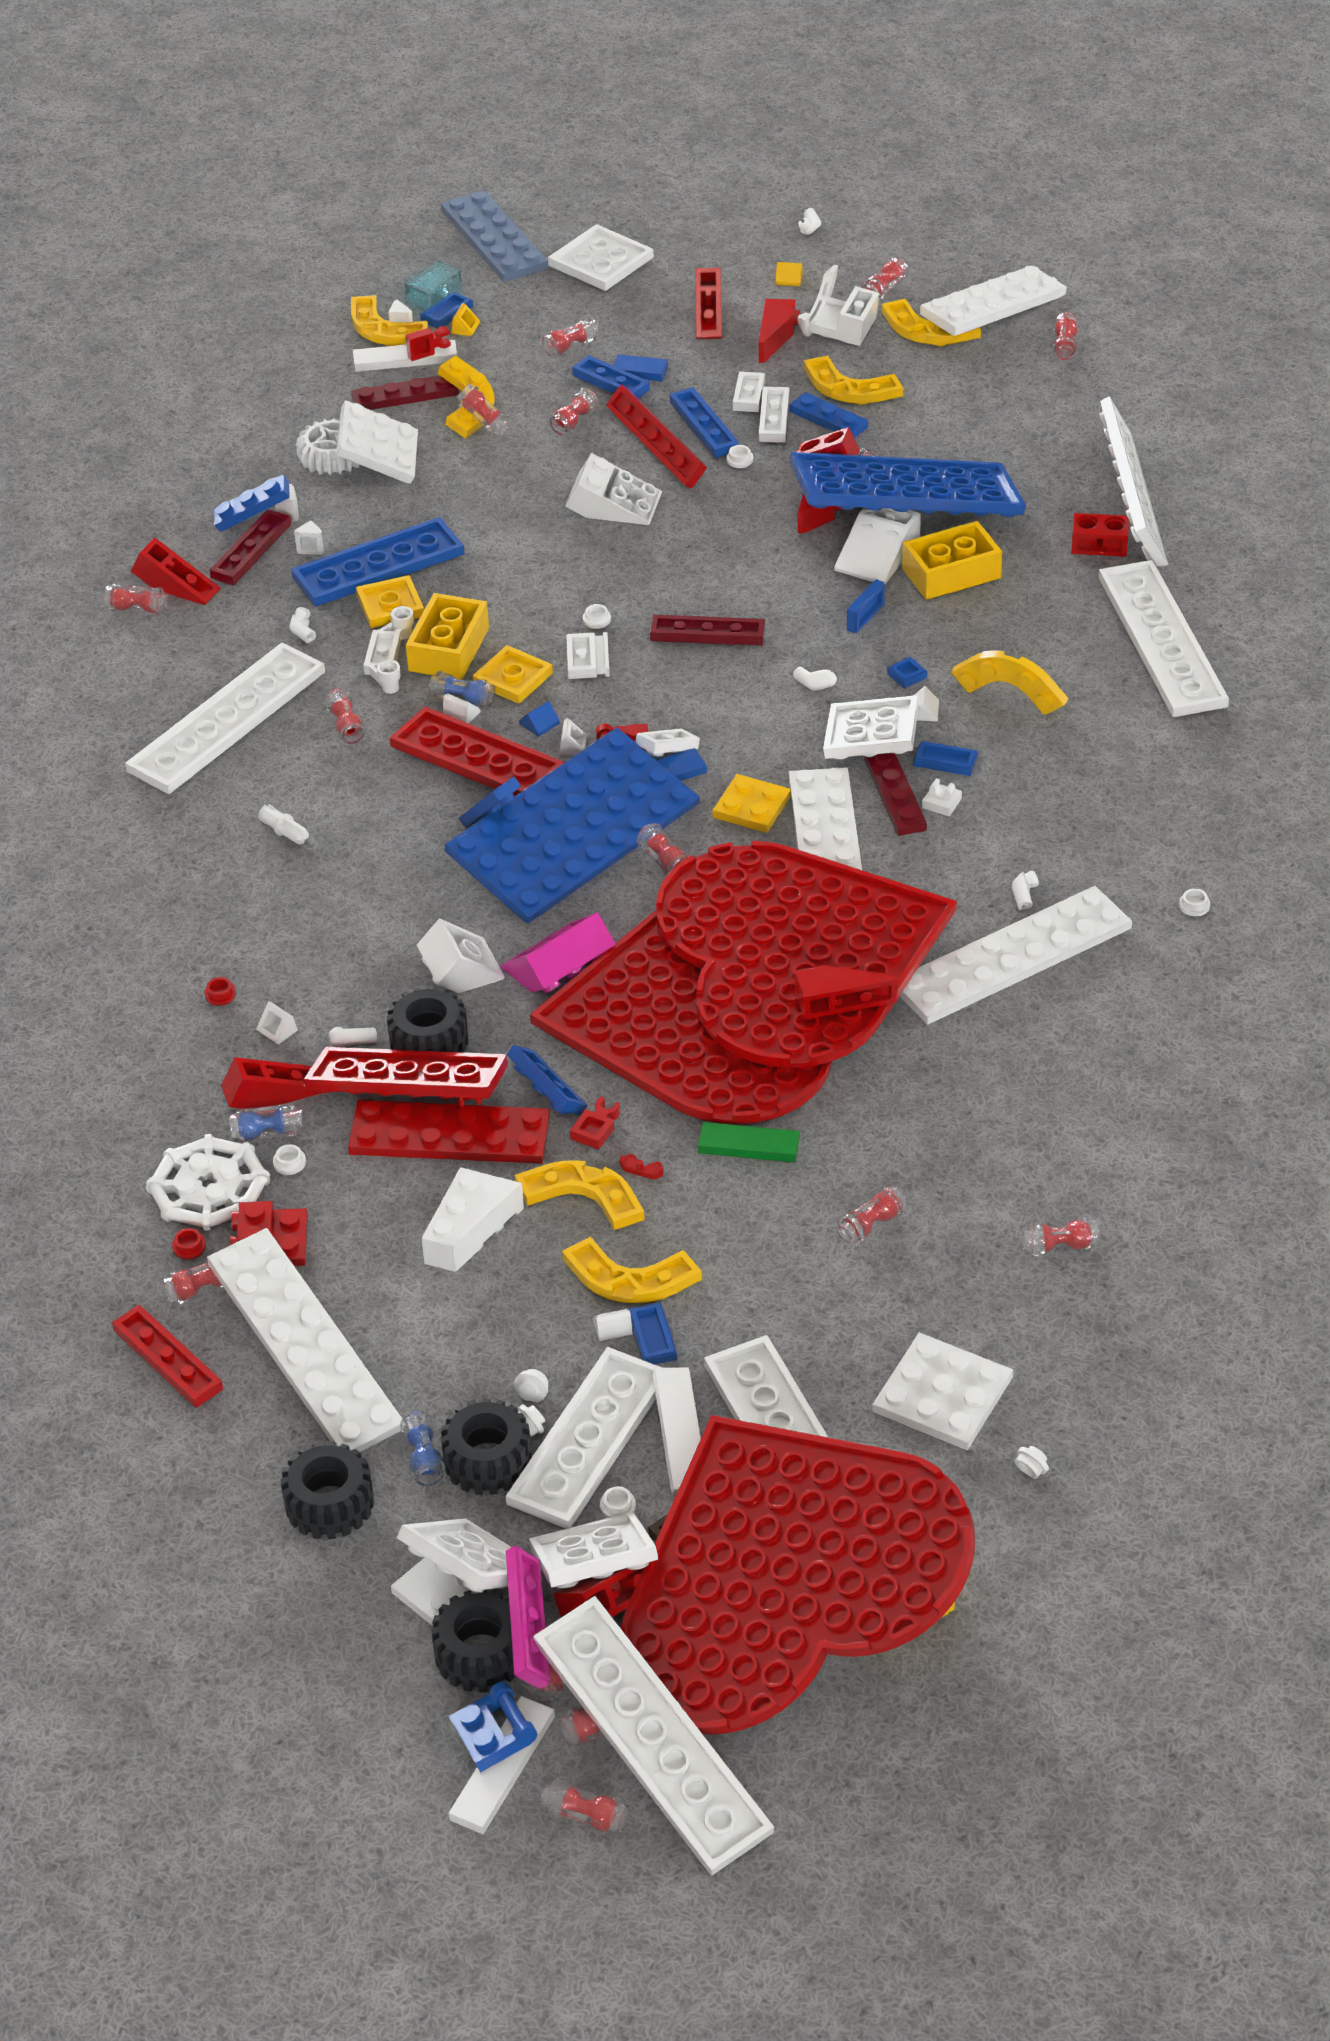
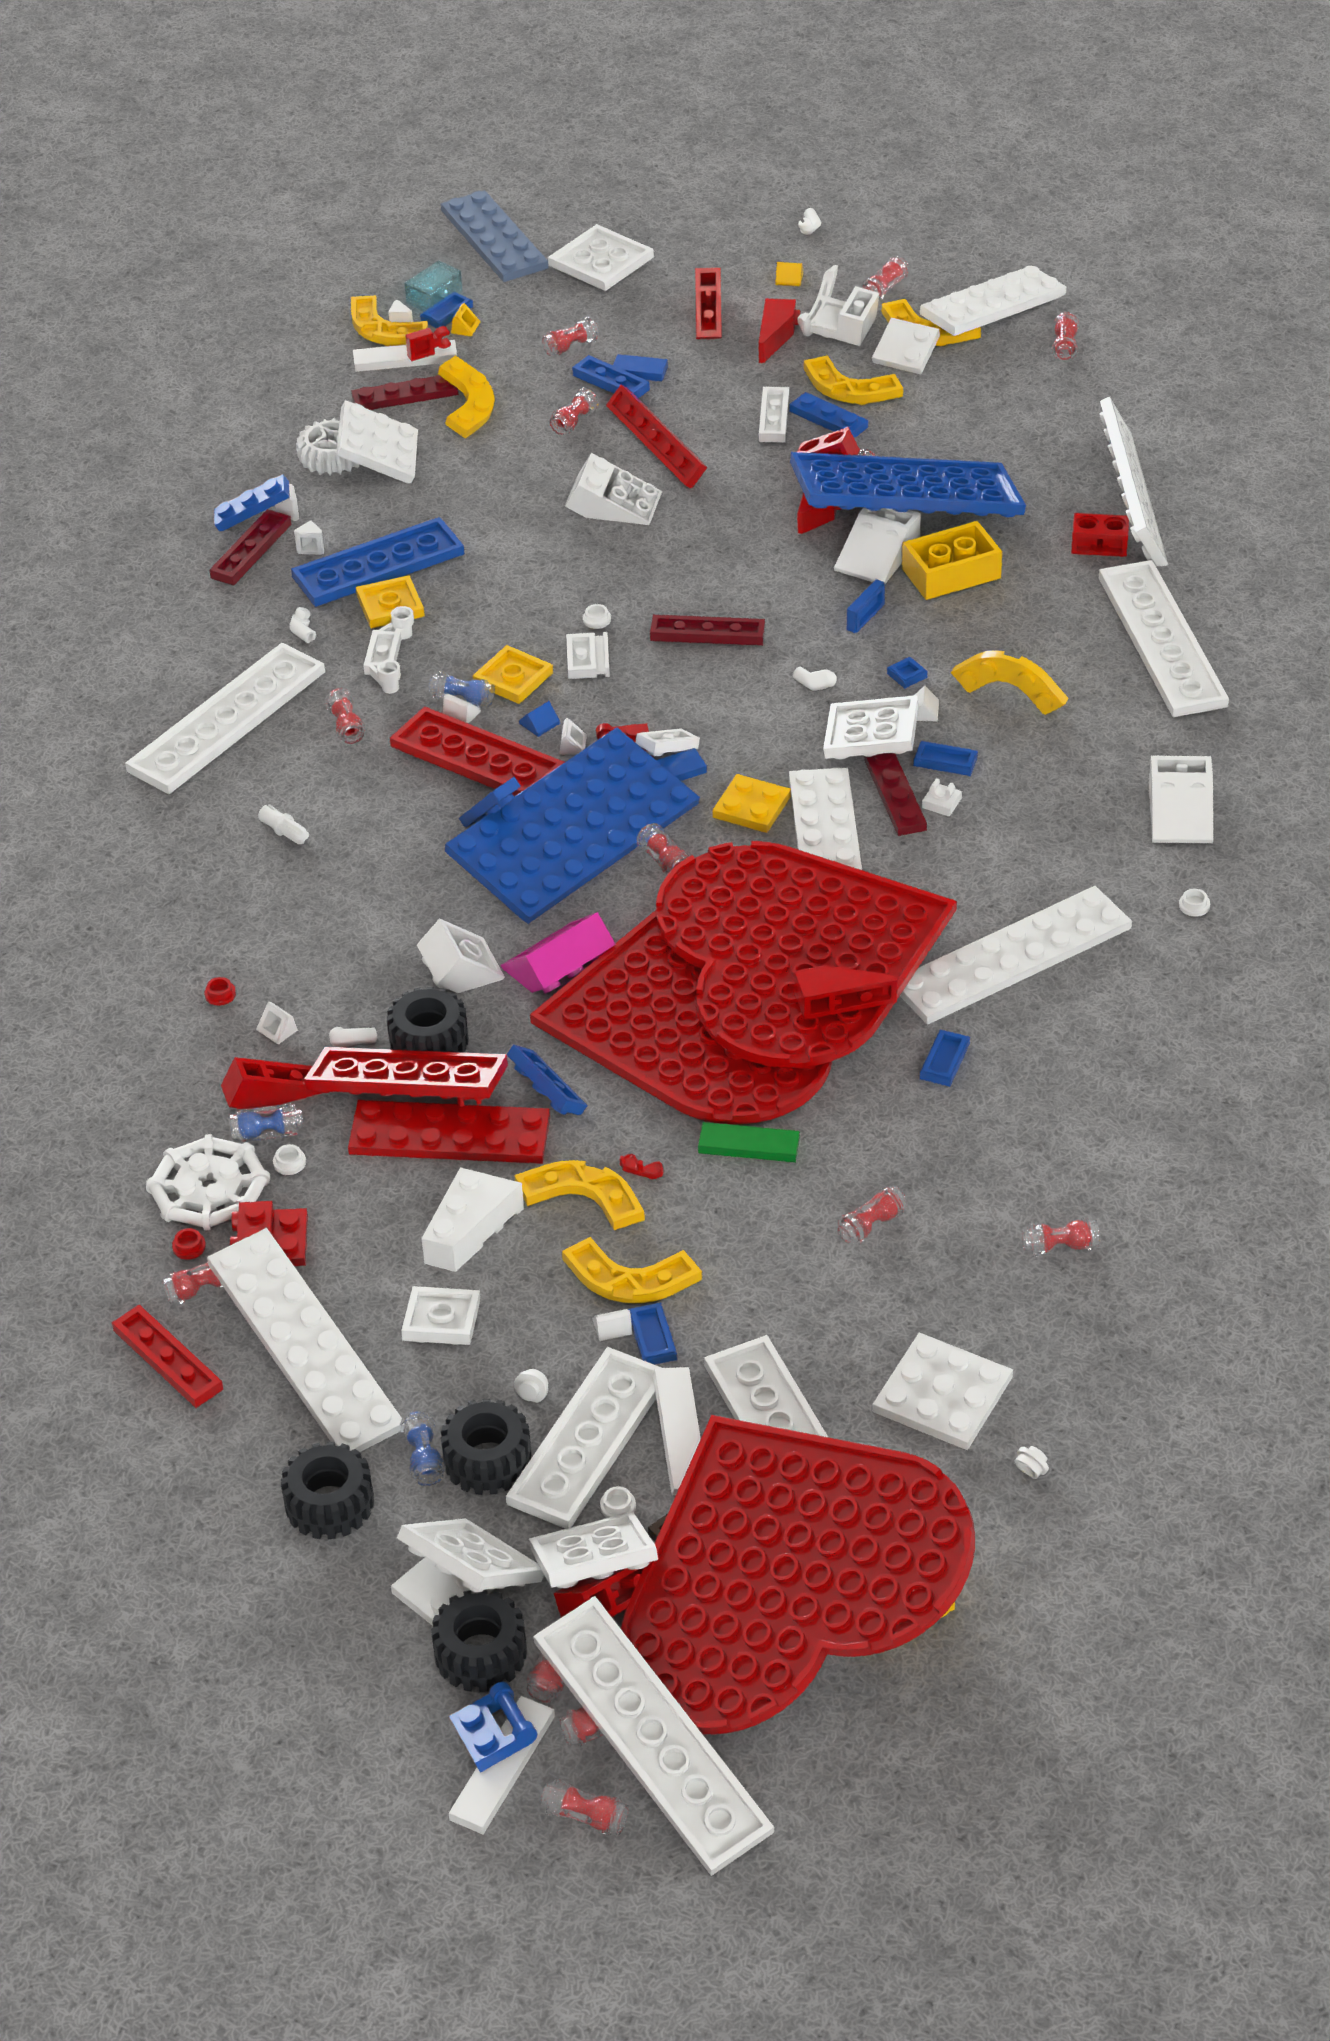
(122, 599): clear piece -> none
(165, 569): red slope -> none
(441, 1315): none -> white plate
(447, 635): yellow brick -> none
(483, 410): clear piece -> none
(526, 1616): dark pink tile -> none
(533, 1418): white plate -> none
(596, 1126): red plate -> none
(703, 421): blue plate -> none
(739, 456): white plate -> none
(748, 391): white plate -> none
(906, 346): none -> white plate
(944, 1058): none -> blue tile
(1021, 888): white arm -> none
(1181, 799): none -> white slope

